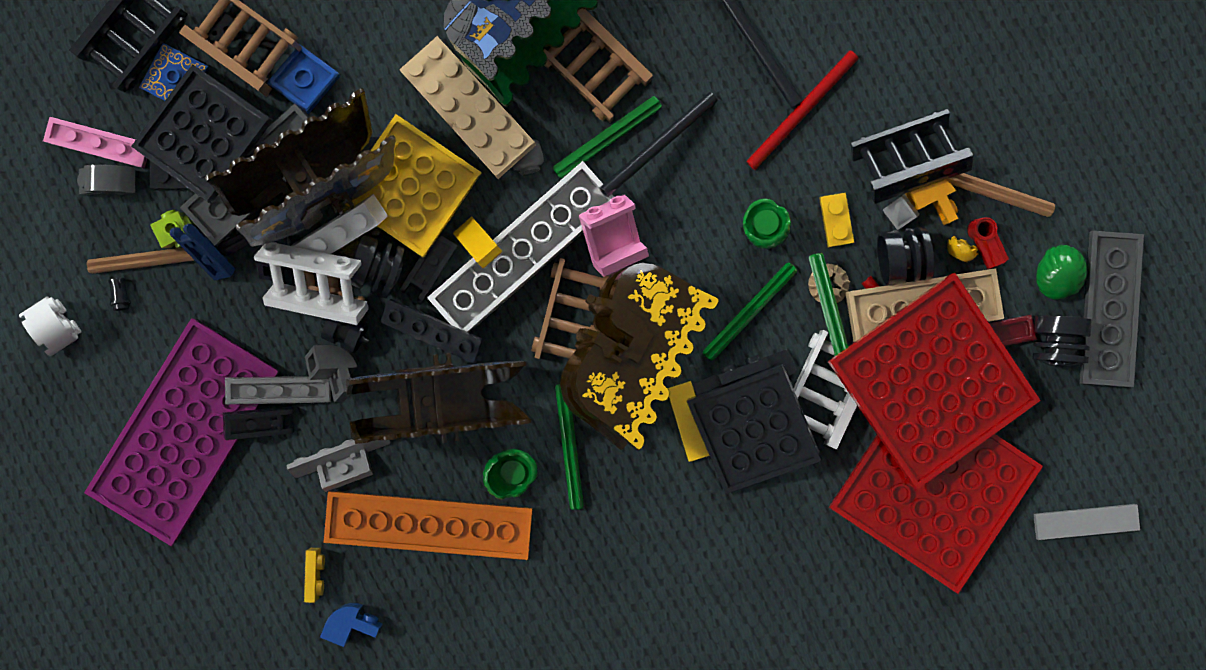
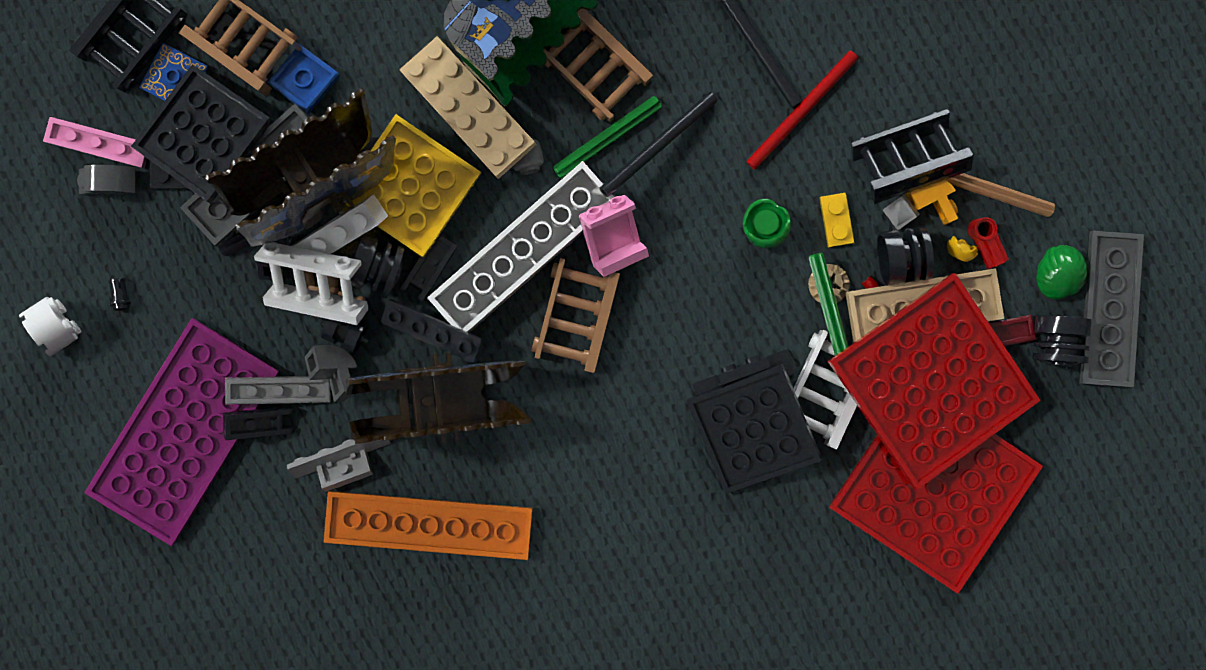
(138, 260): medium nougat axle -> none
(169, 220): lime brick -> none
(202, 251): dark blue hinge -> none
(313, 585): yellow plate -> none
(345, 619): blue brick -> none
(477, 242): yellow tile -> none
(509, 473): green piece -> none
(569, 452): green axle -> none
(622, 366): dark brown animal -> none
(686, 424): yellow tile -> none
(749, 311): green axle -> none
(1086, 521): light grey tile -> none

